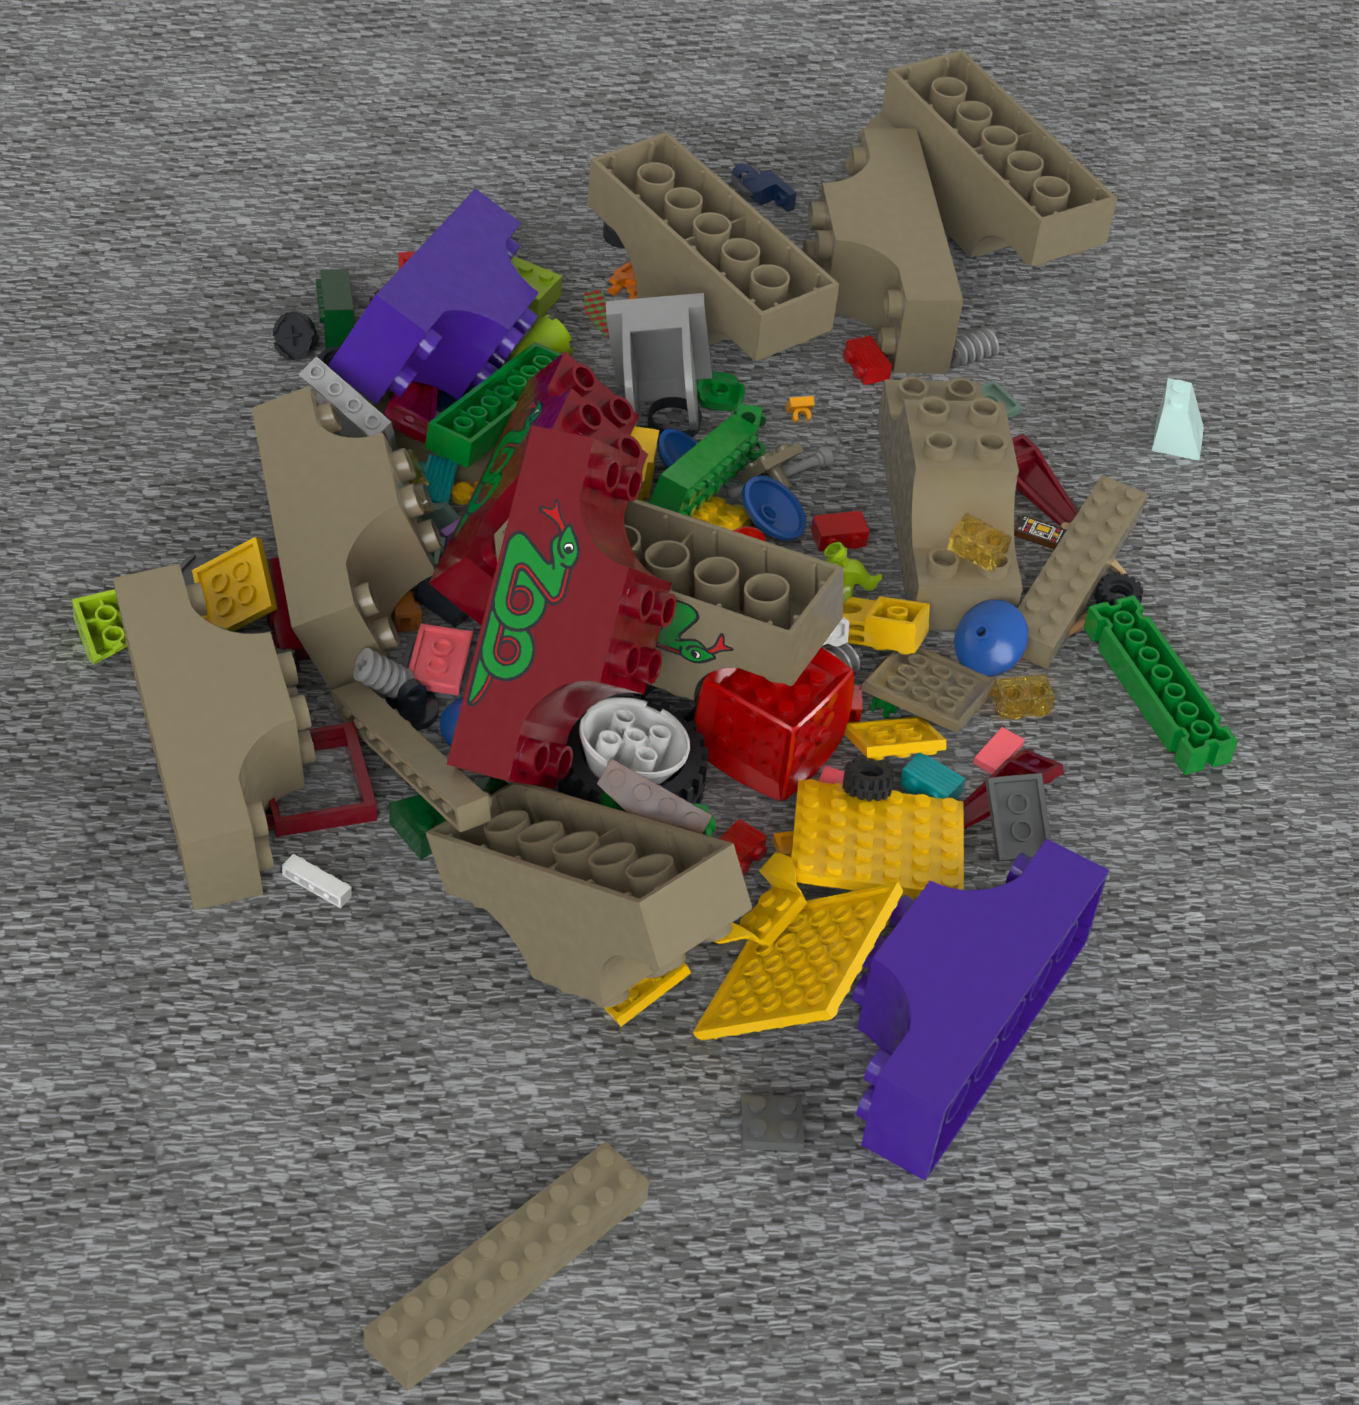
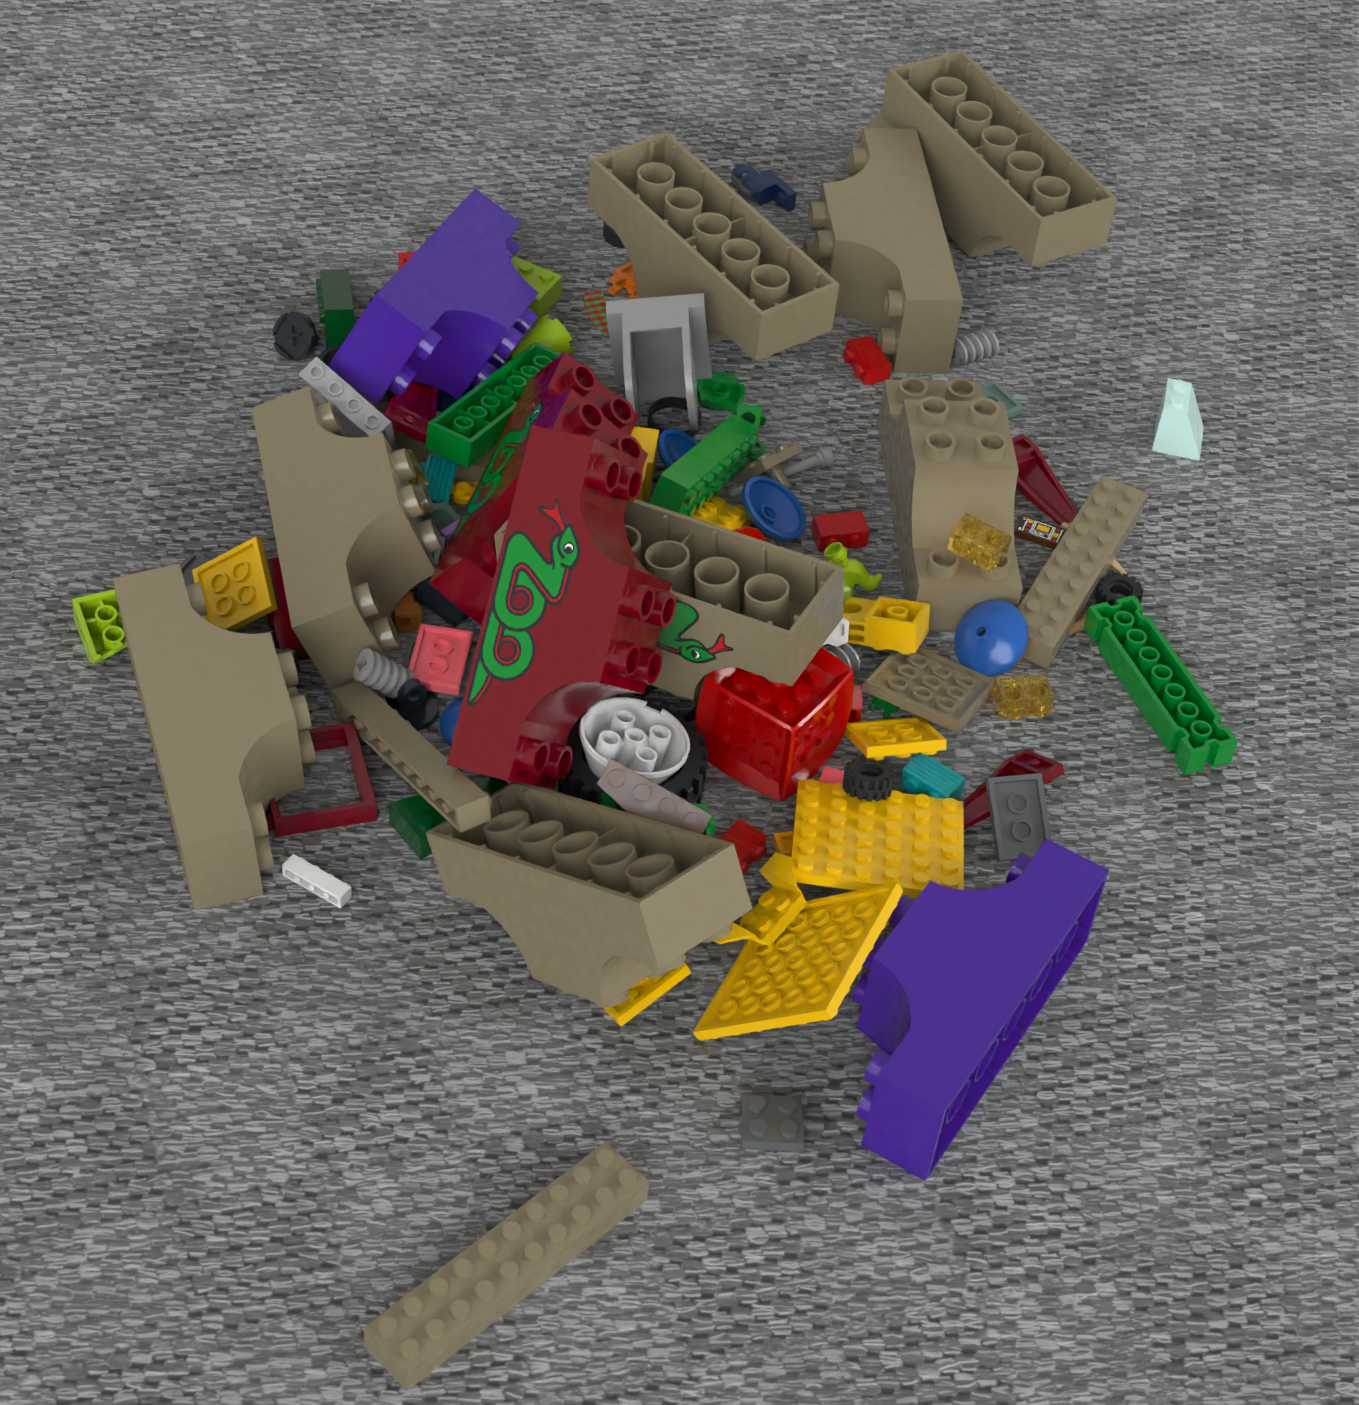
(800, 405): light orange tile -> none
(998, 749): coral tile -> none

